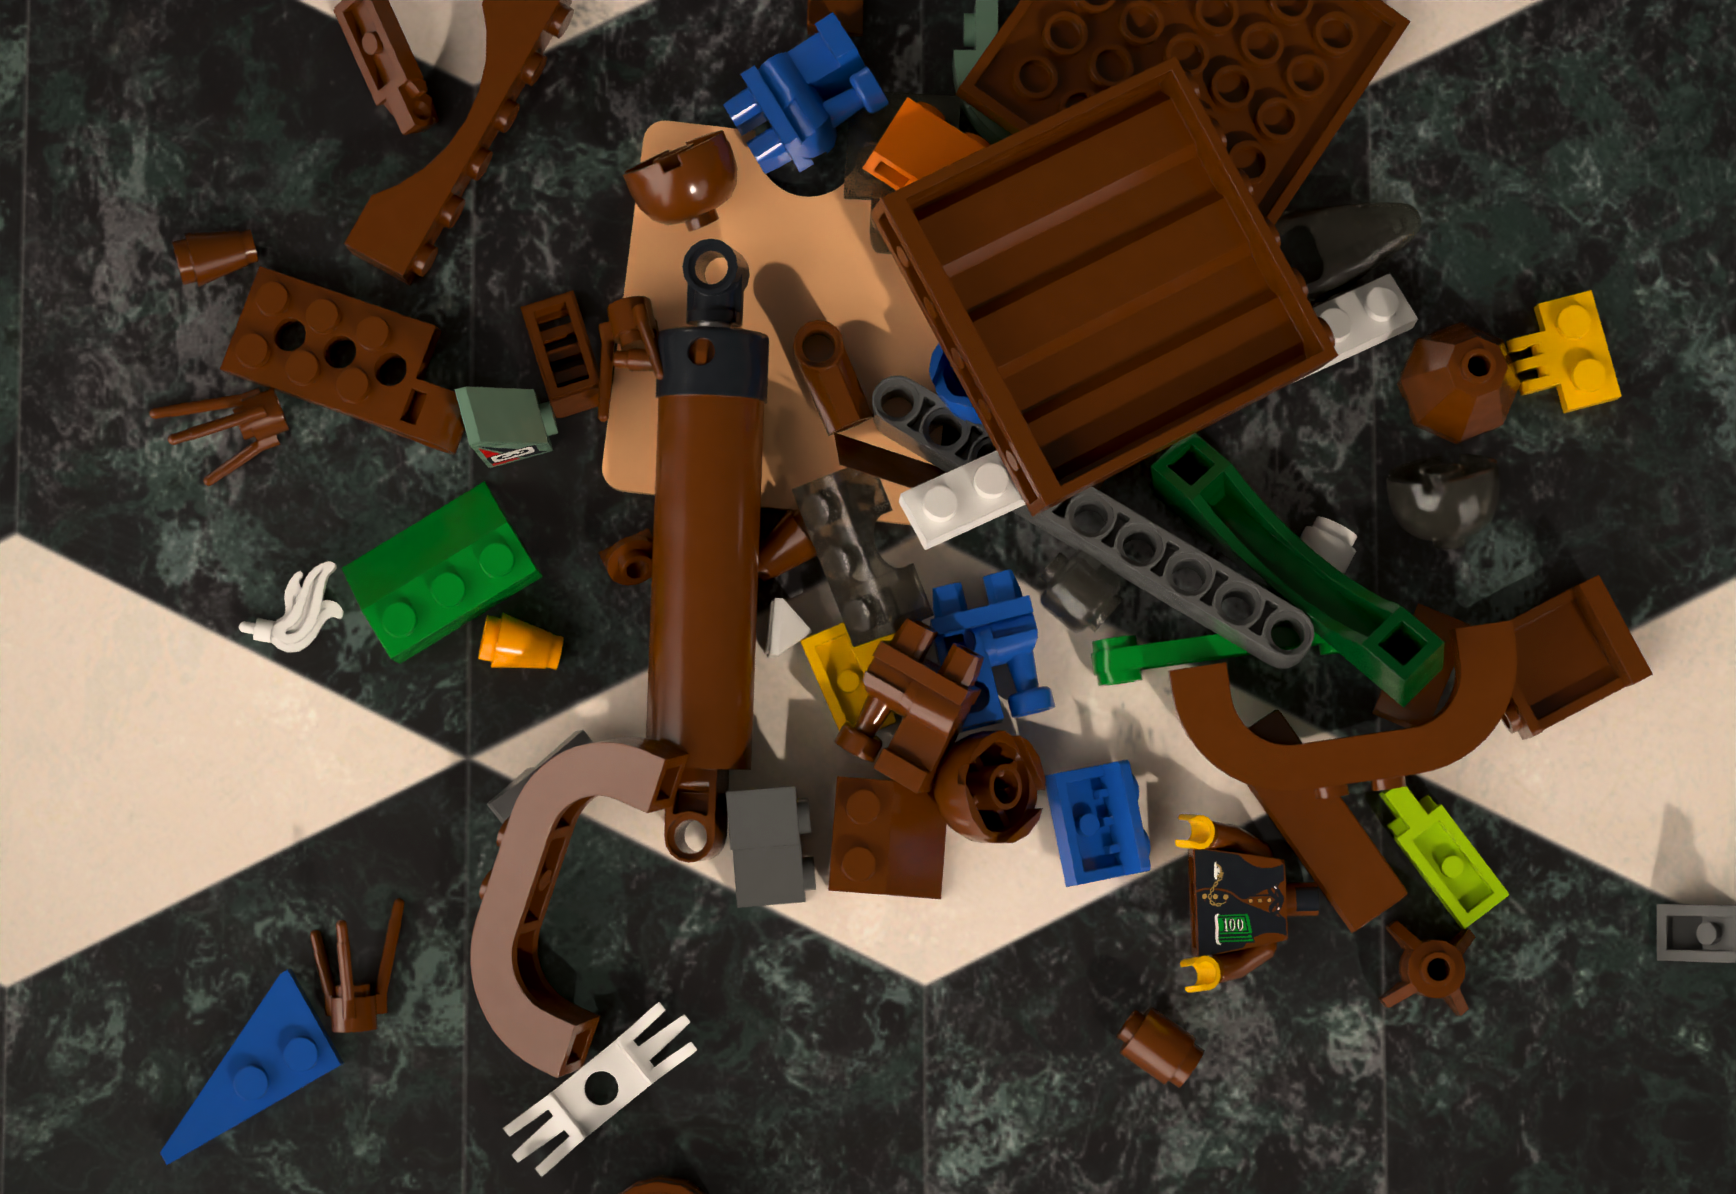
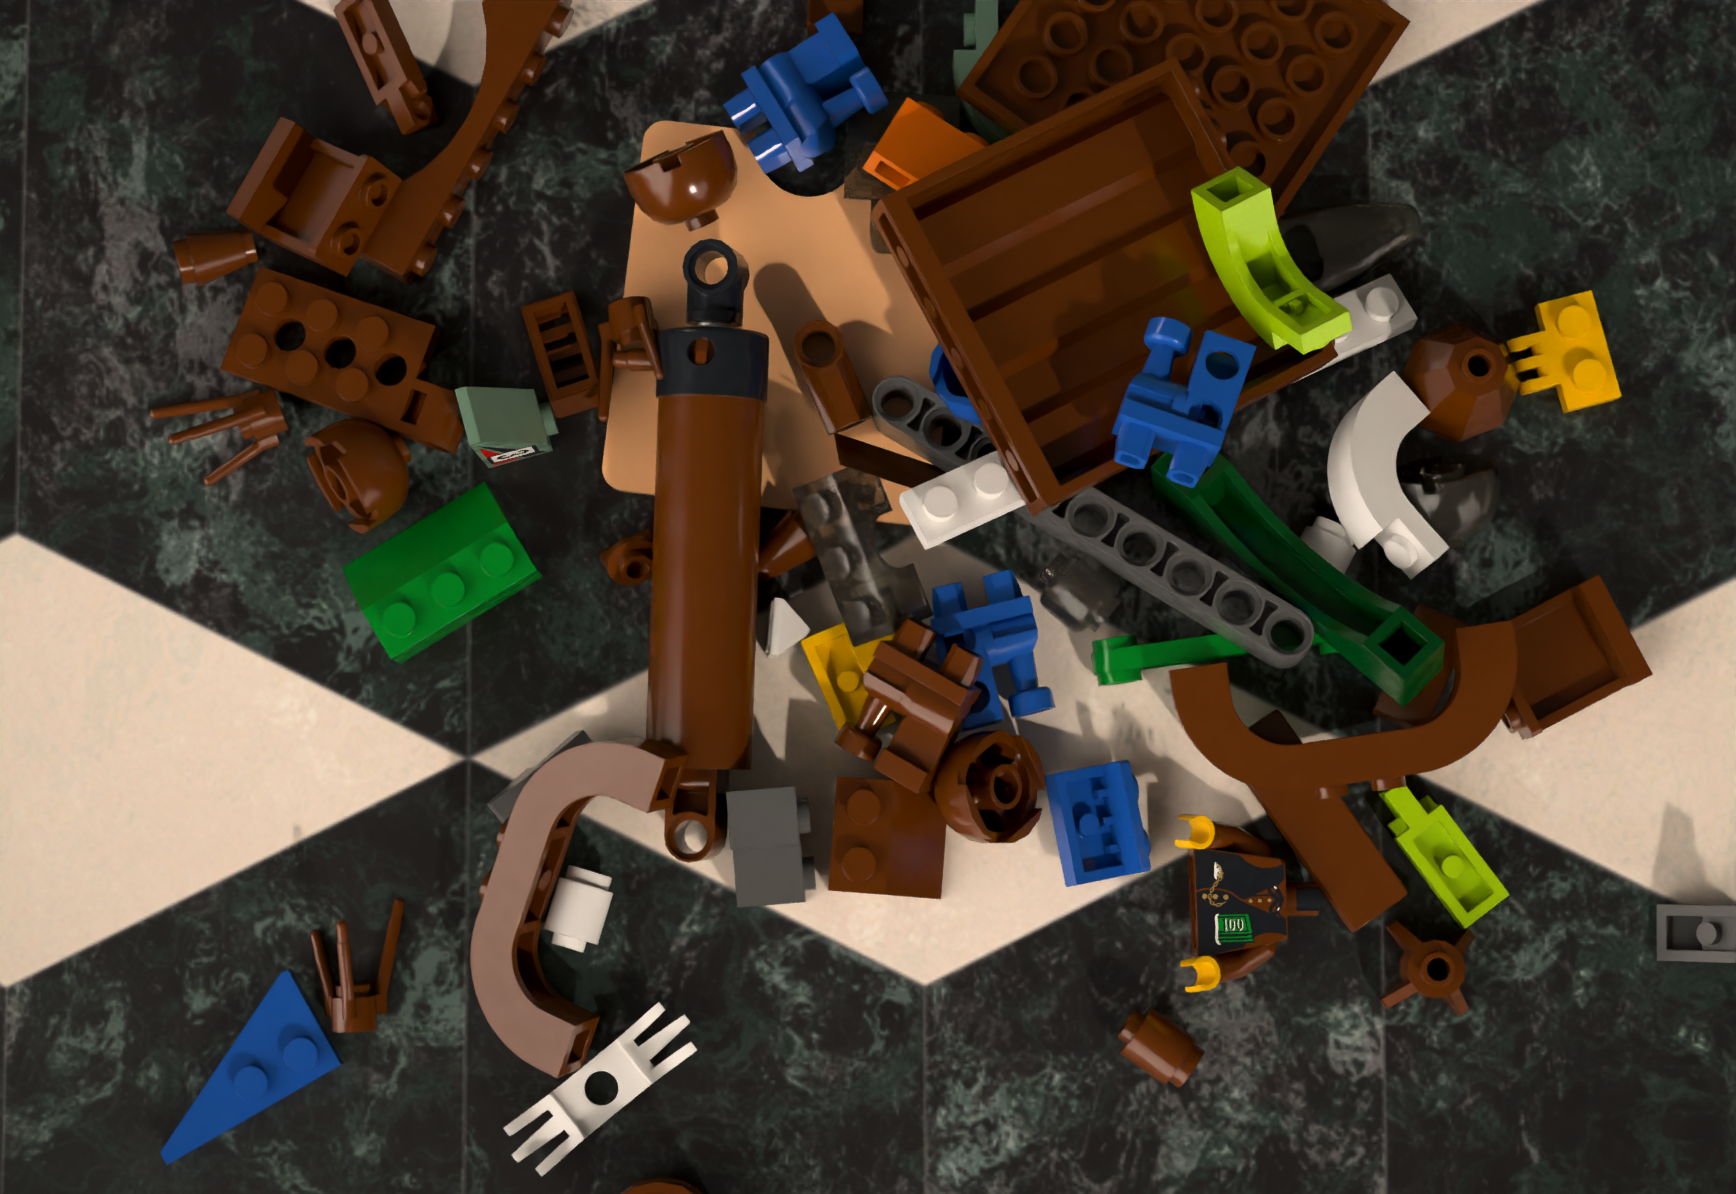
(304, 612): white piece -> none
(313, 197): none -> reddish brown panel
(361, 469): none -> reddish brown cylinder
(518, 644): light orange cone -> none
(579, 908): none -> white brick
(1178, 417): none -> blue hips
(1256, 268): none -> lime arch
(1366, 481): none -> white arch

